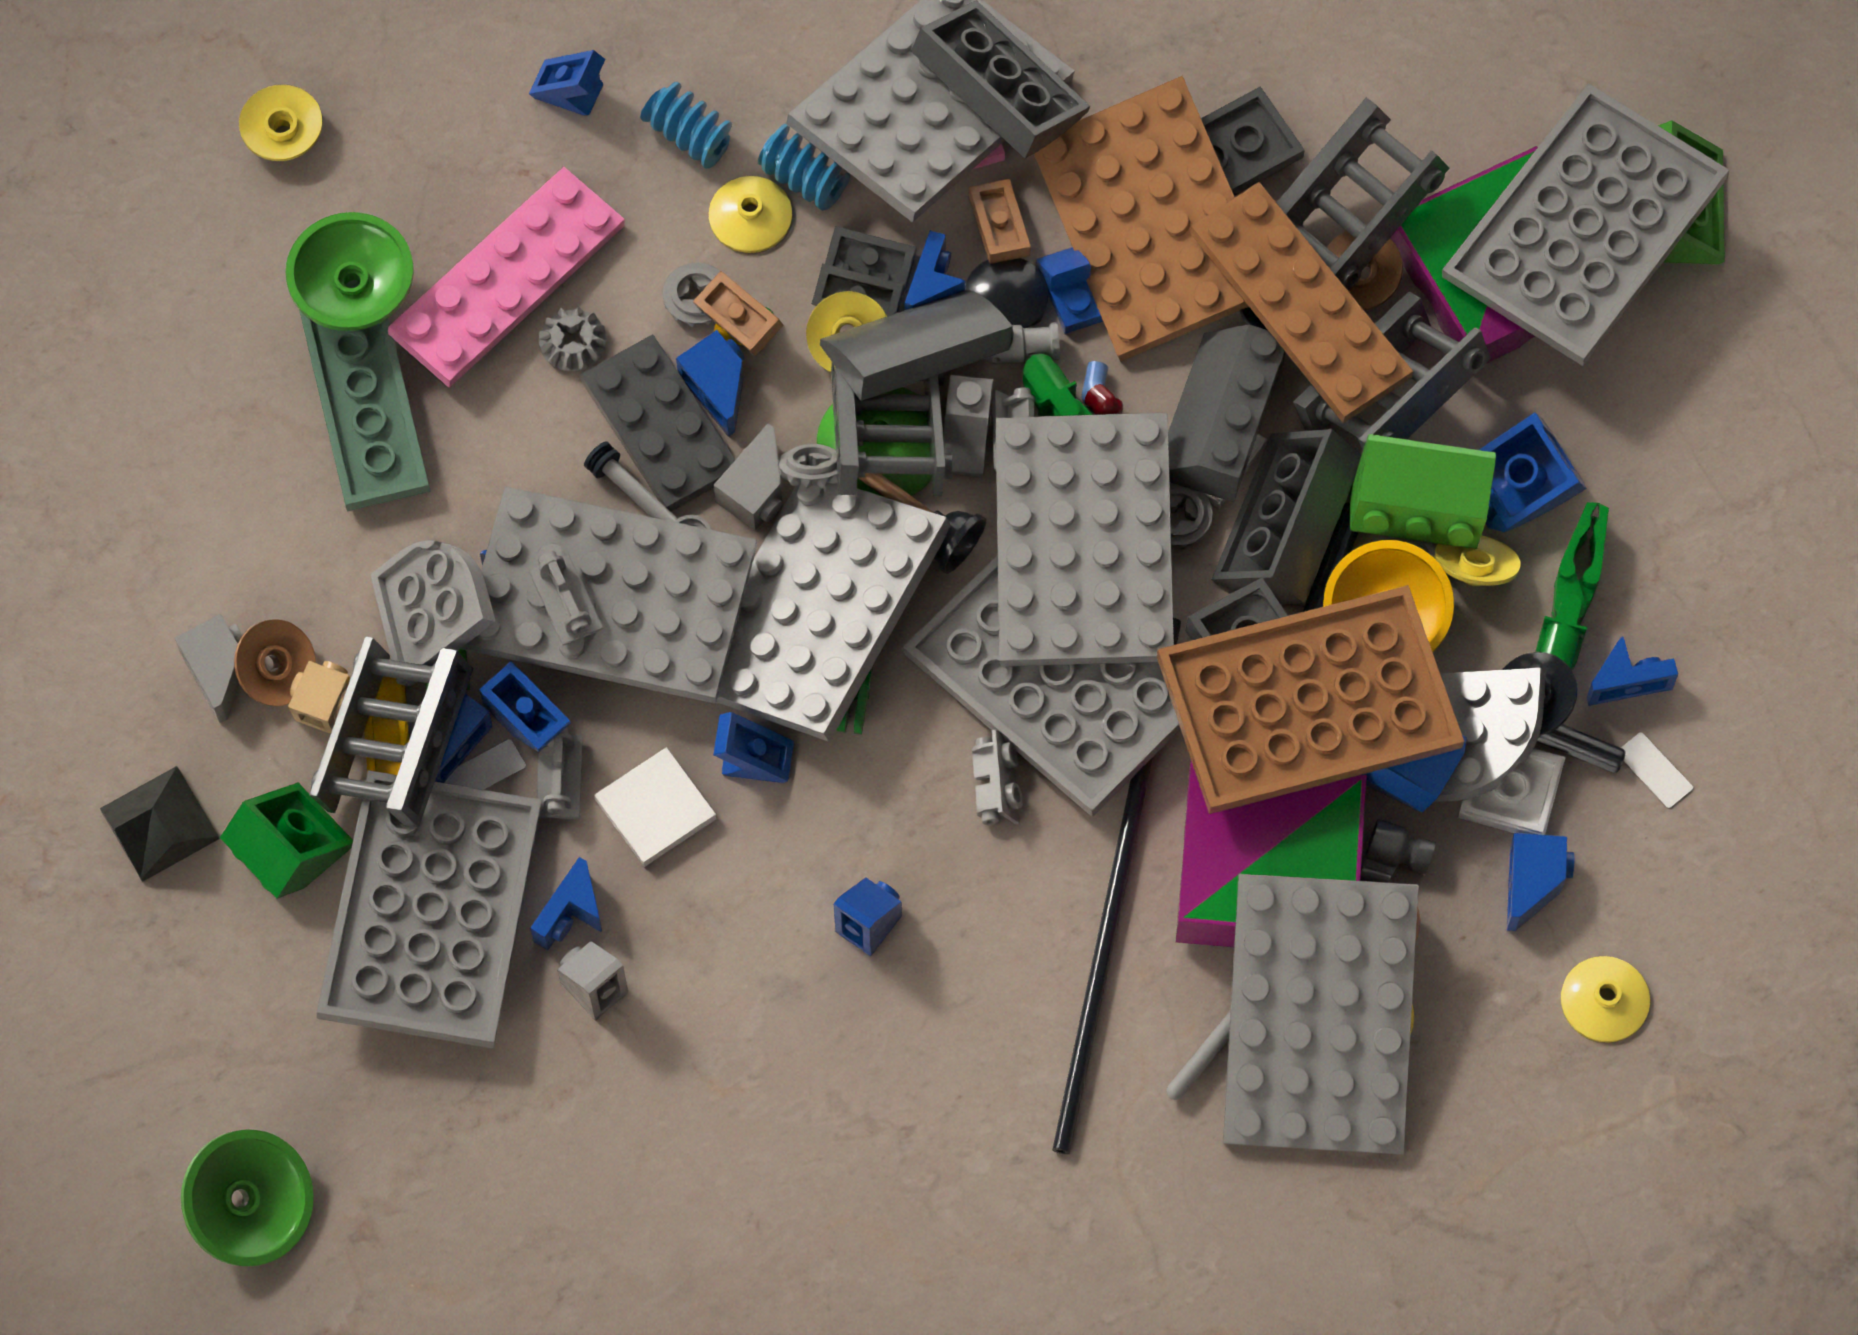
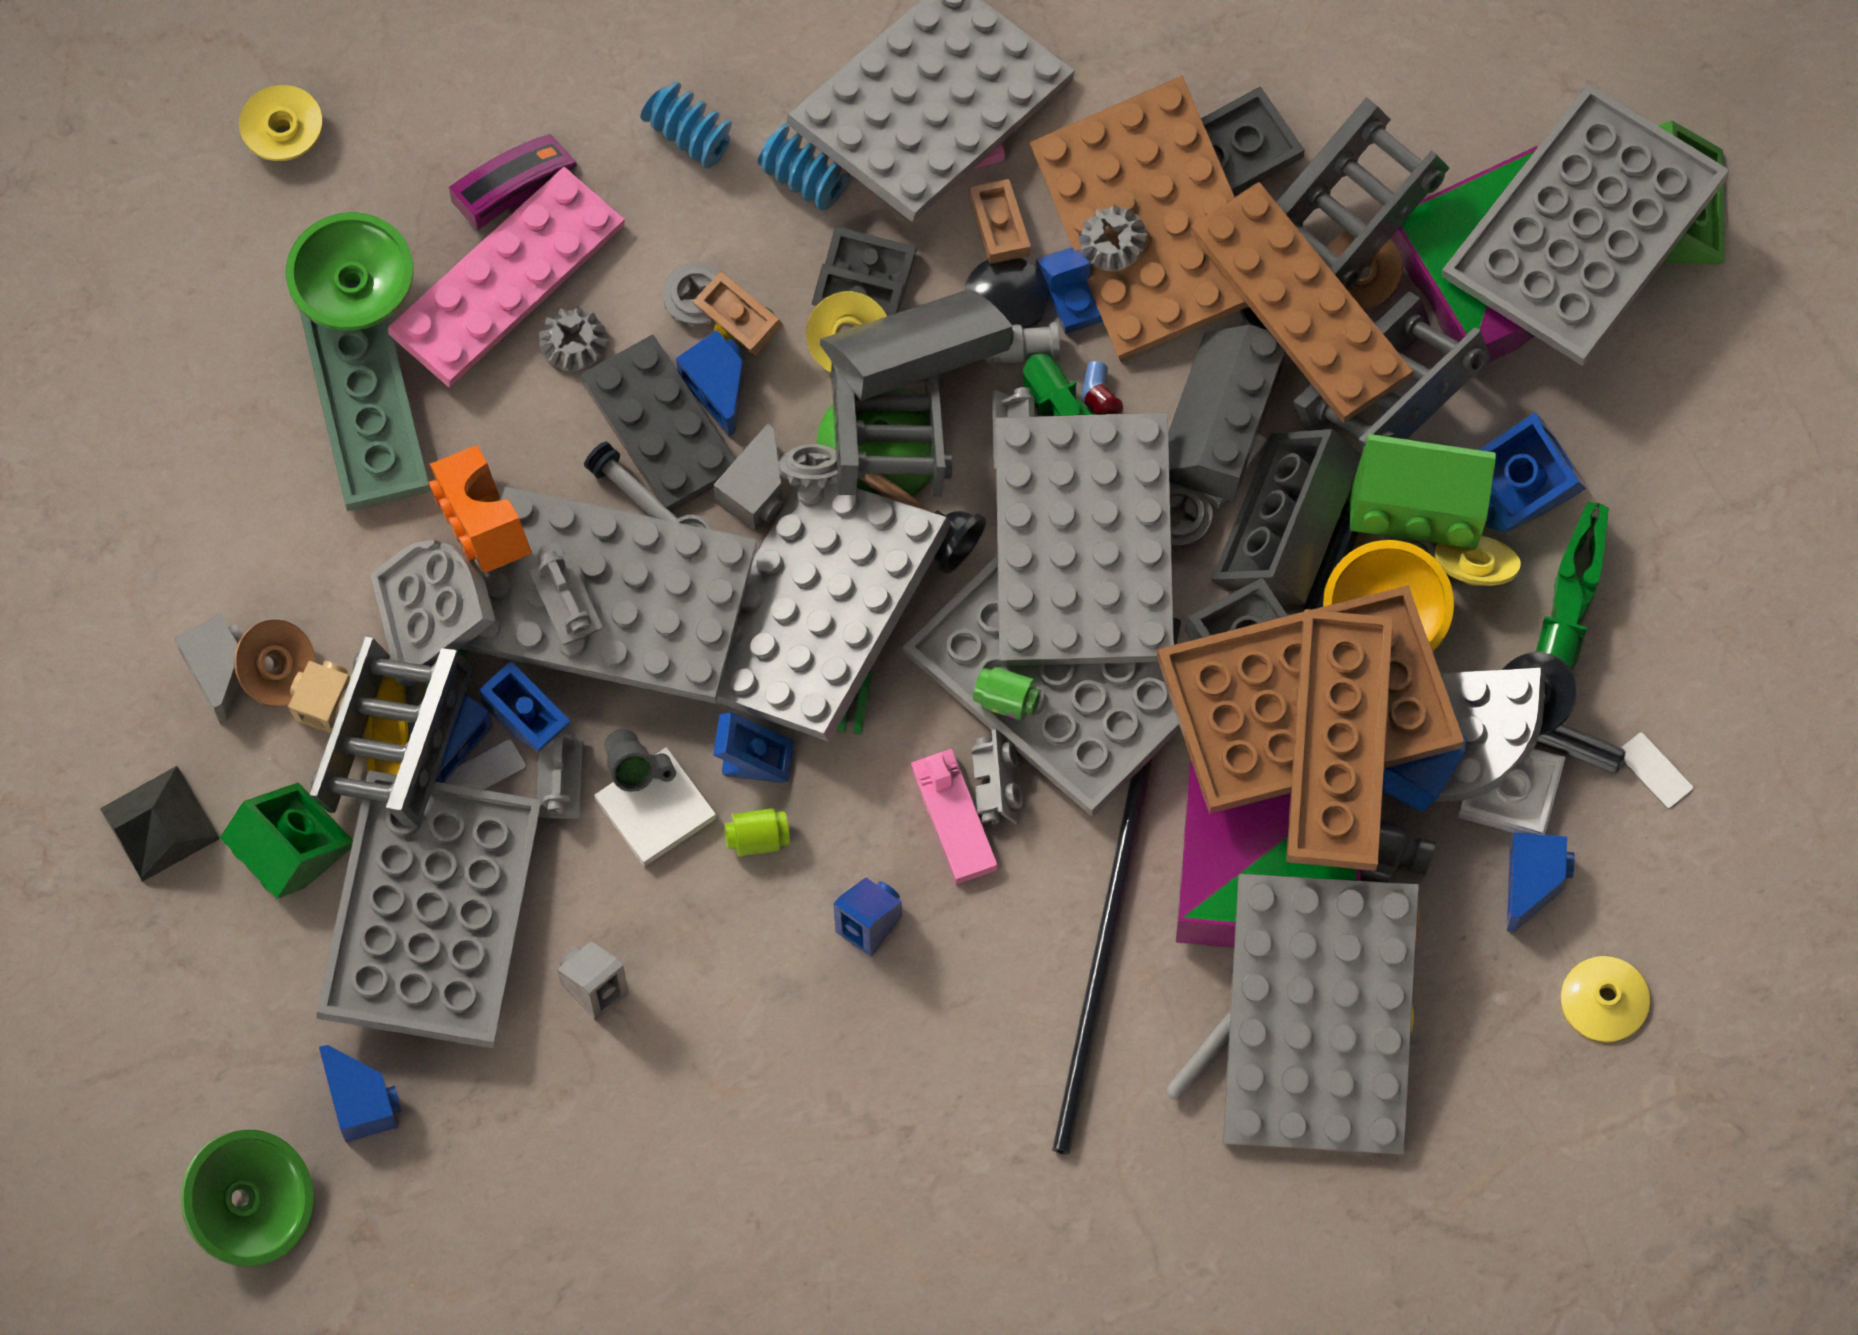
(359, 1095): none -> blue slope
(468, 500): none -> orange arch
(508, 179): none -> magenta slope
(570, 81): blue slope -> none
(572, 897): blue slope -> none
(631, 763): none -> dark grey piece
(750, 230): light yellow dish -> none
(757, 832): none -> lime brick
(930, 276): blue slope -> none
(954, 816): none -> bright pink hinge
(968, 424): light grey slope -> none
(999, 78): dark grey slope -> none
(1006, 693): none -> bright green brick
(1105, 255): none -> light grey gear
(1339, 740): none -> medium nougat plate
(1622, 681): blue slope -> none

